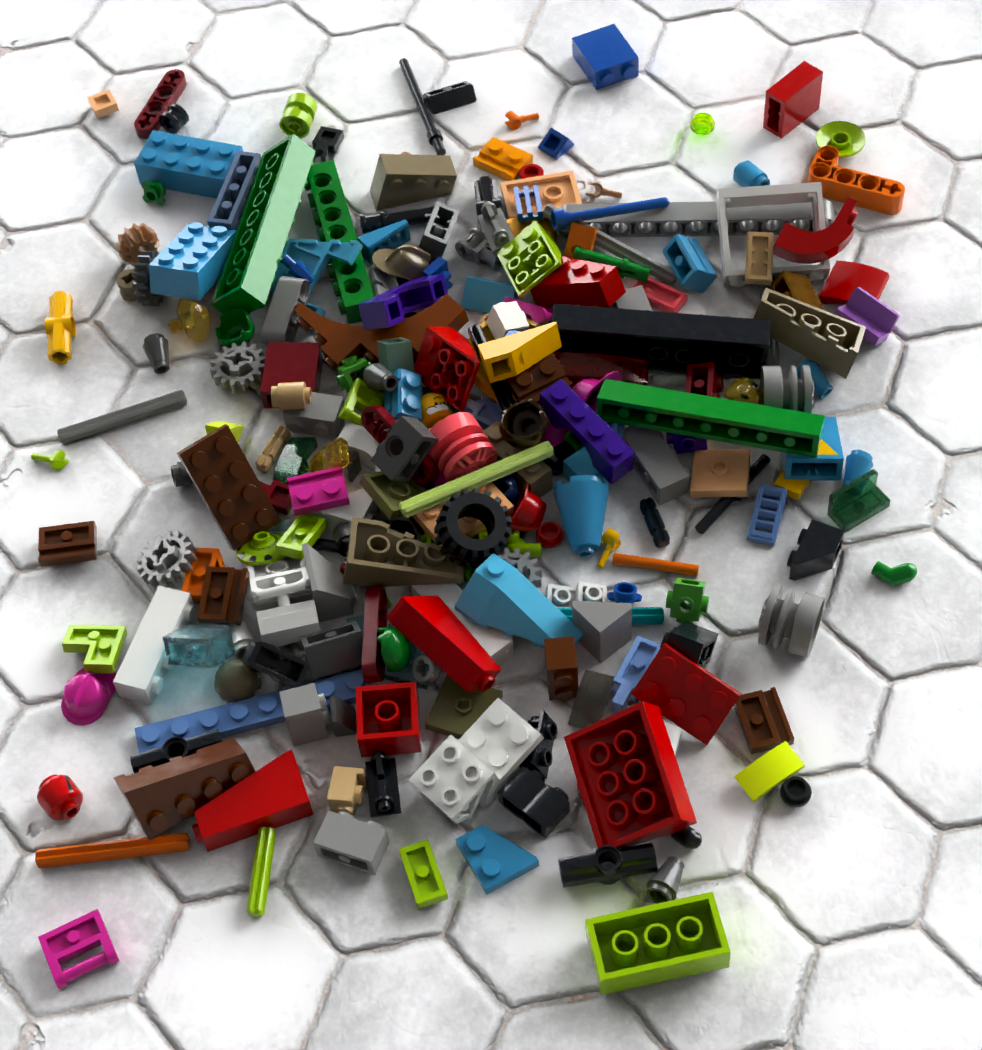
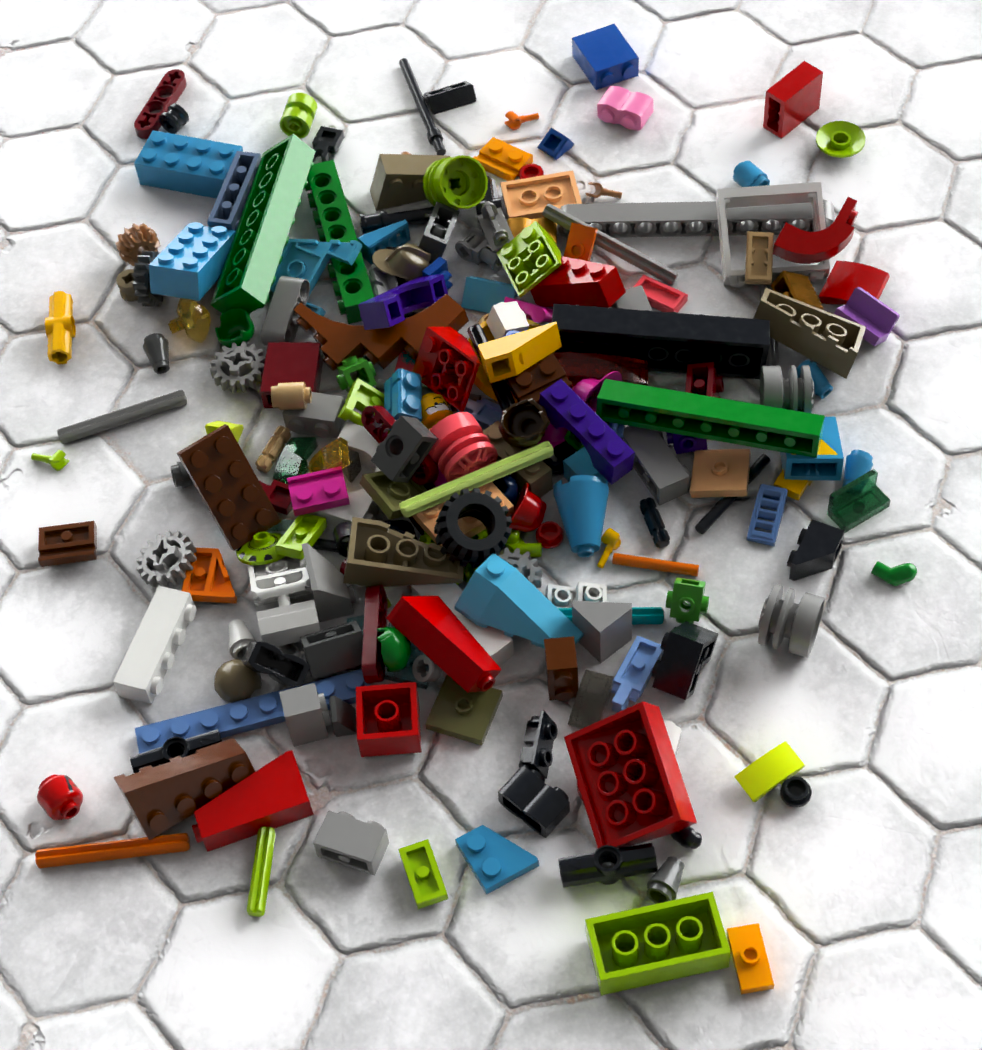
(73, 940): dark pink plate -> none
(87, 696): dark pink piece -> none
(100, 643): lime plate -> none
(103, 103): light nougat plate -> none
(155, 187): green plate -> none
(199, 646): clear light blue brick -> none
(223, 595): reddish brown plate -> none
(297, 269): blue bar -> none
(346, 789): tan brick -> none
(379, 378): dark grey cone -> none
(382, 785): black hinge -> none
(396, 354): sand green brick -> none
(466, 179): none -> lime wheel
(477, 764): white piece -> none
(527, 194): tile -> none
(561, 219): blue piece -> none
(624, 267): green pin -> none
(624, 593): blue plate -> none
(625, 108): none -> bright pink brick
(686, 693): red plate -> none
(689, 263): dark azure brick -> none
(702, 124): clear neon green plate -> none
(744, 390): clear yellow piece -> none
(750, 958): none -> light orange plate
(763, 720): reddish brown plate -> none
(839, 183): orange beam -> none

